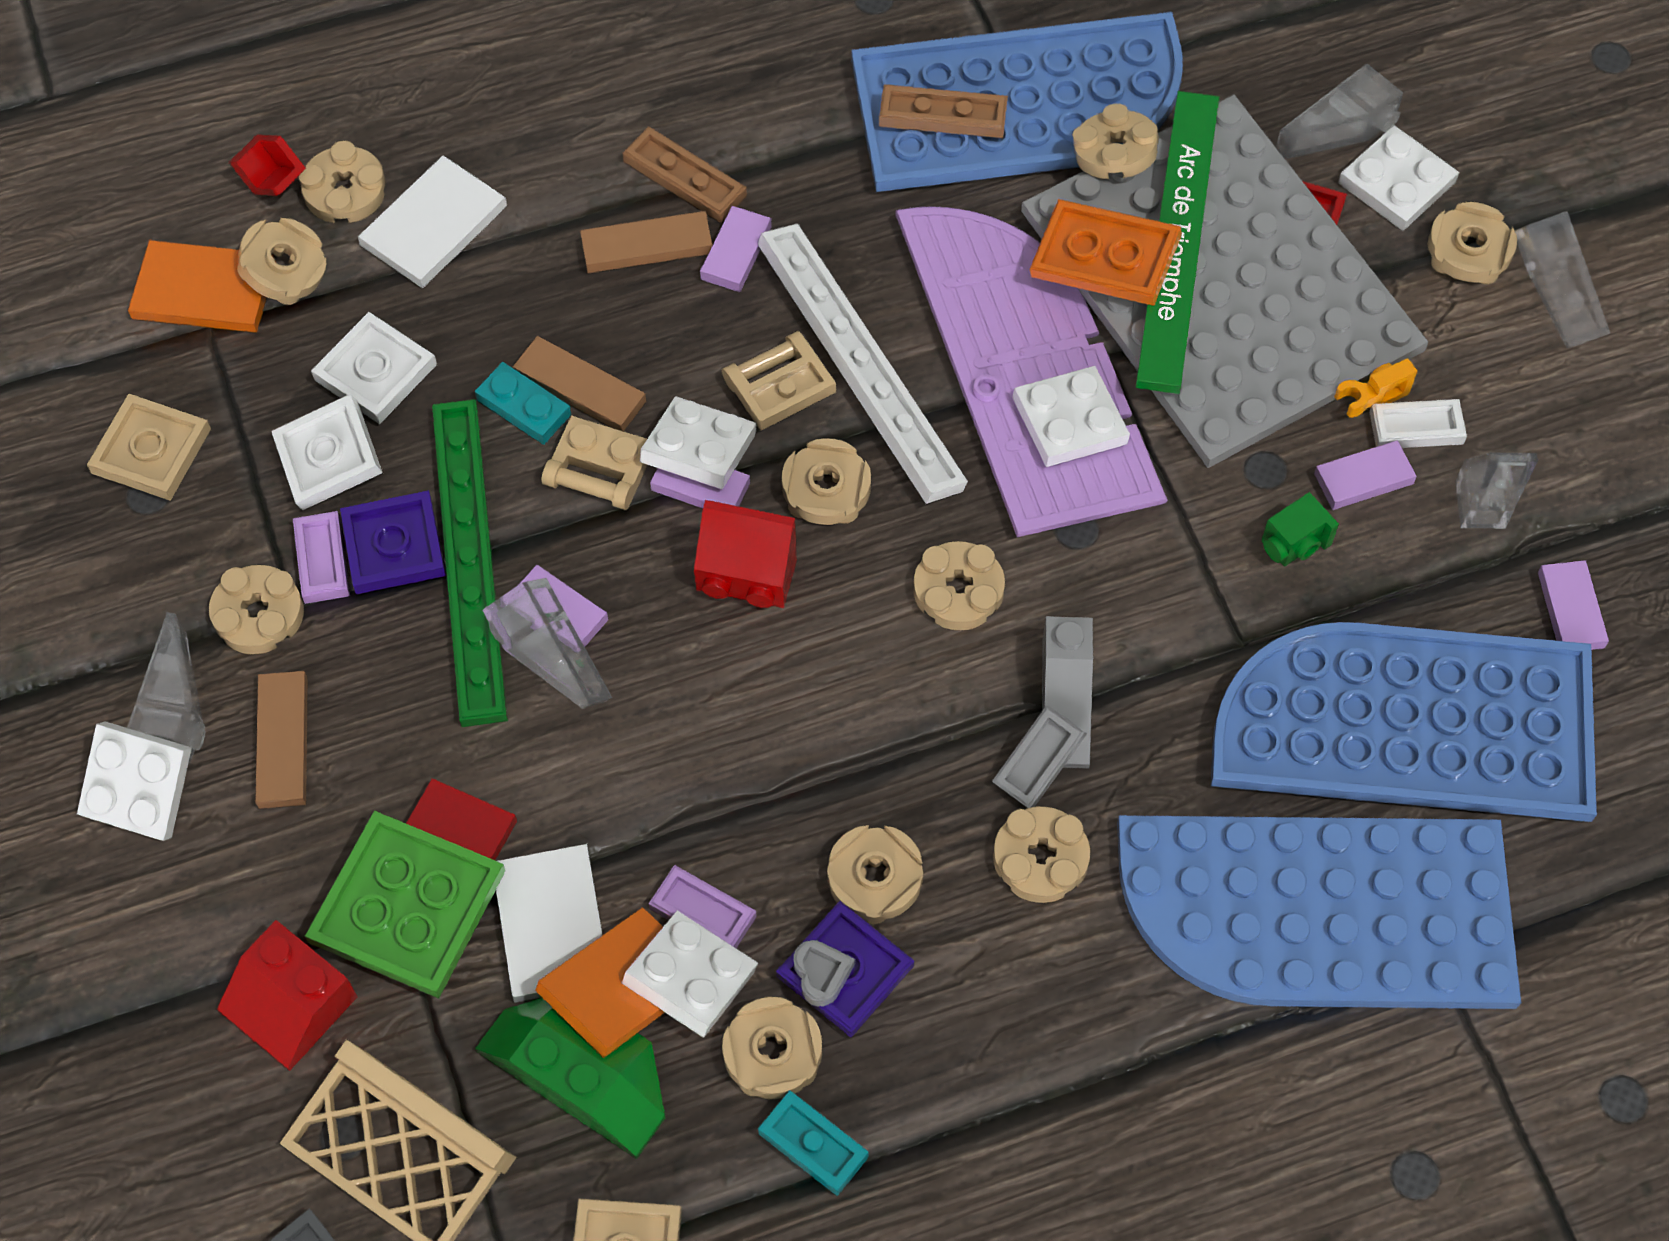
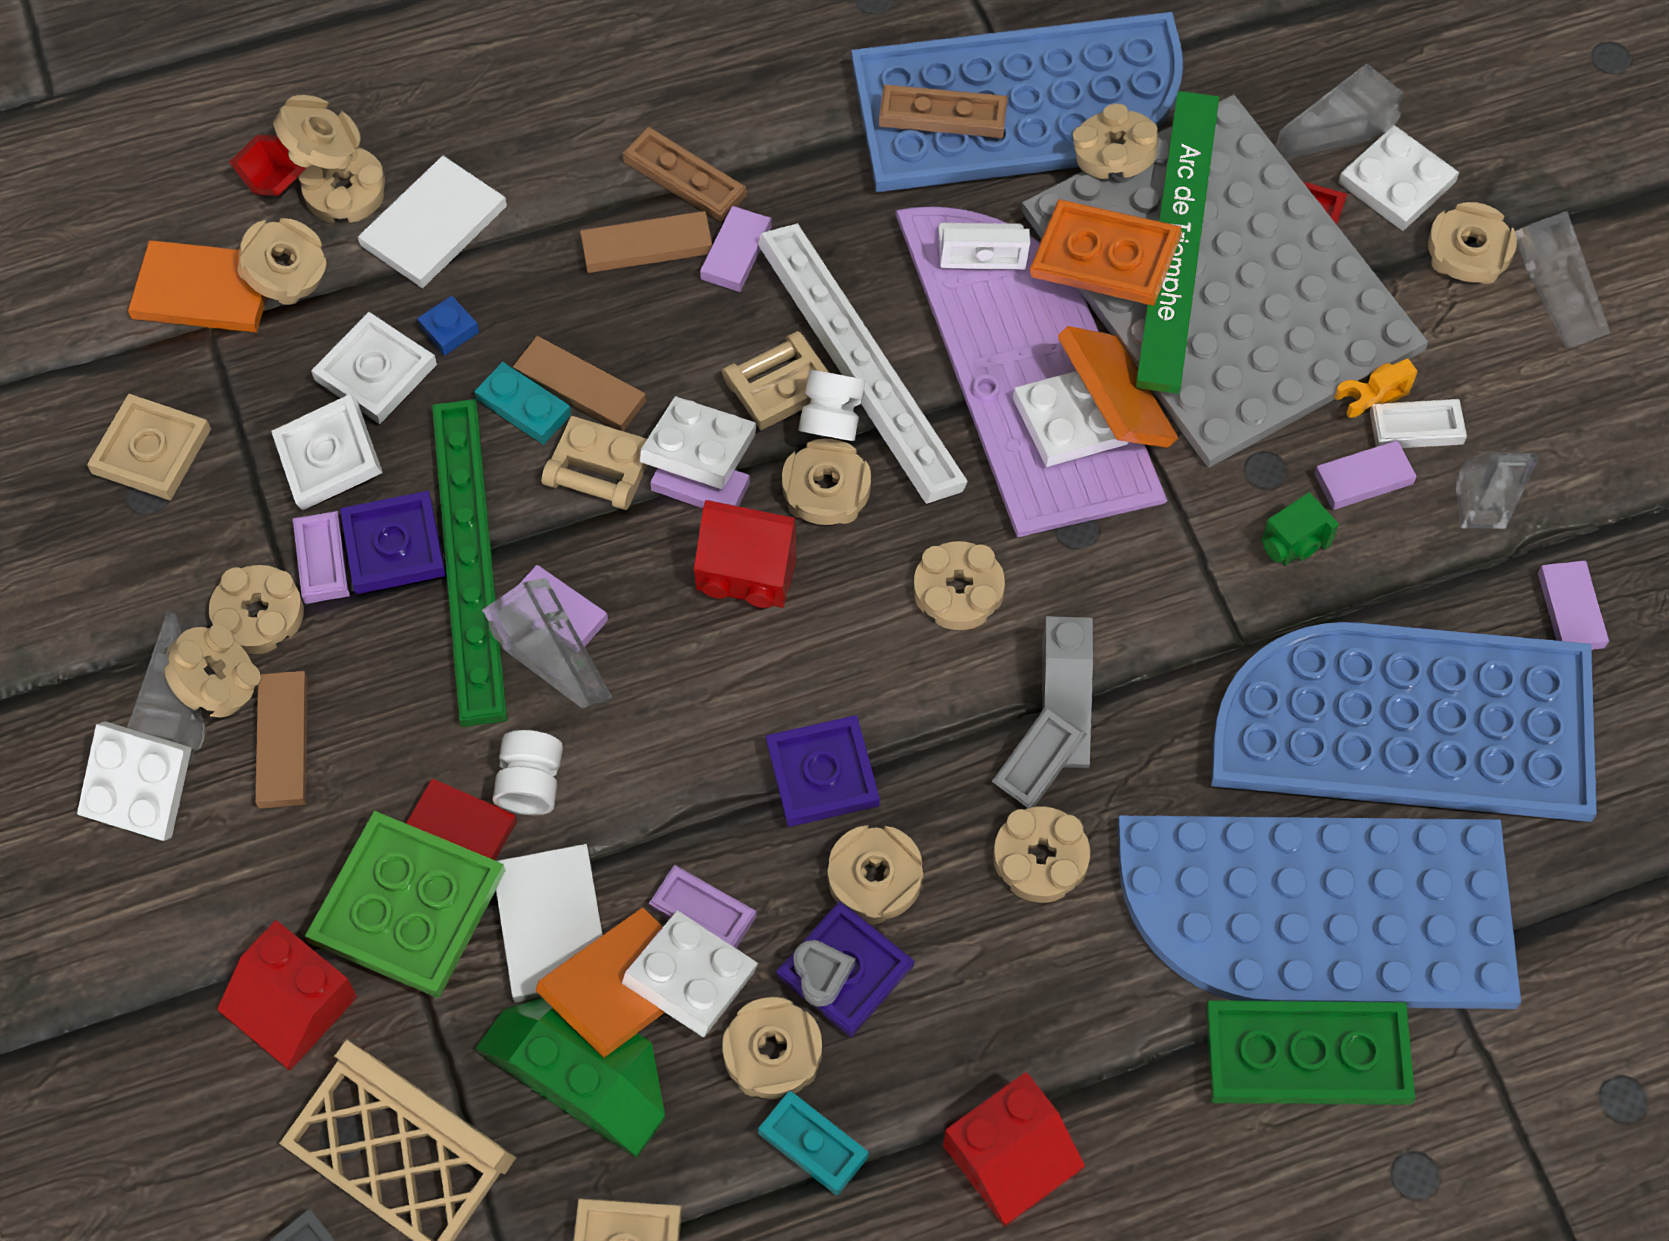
(219, 651): none -> tan plate
(315, 133): none -> tan plate
(448, 325): none -> blue plate
(528, 770): none -> white wheel
(822, 771): none -> dark purple plate
(832, 405): none -> white wheel
(983, 245): none -> white panel
(1014, 1149): none -> red slope
(1111, 382): none -> orange tile
(1309, 1052): none -> green plate

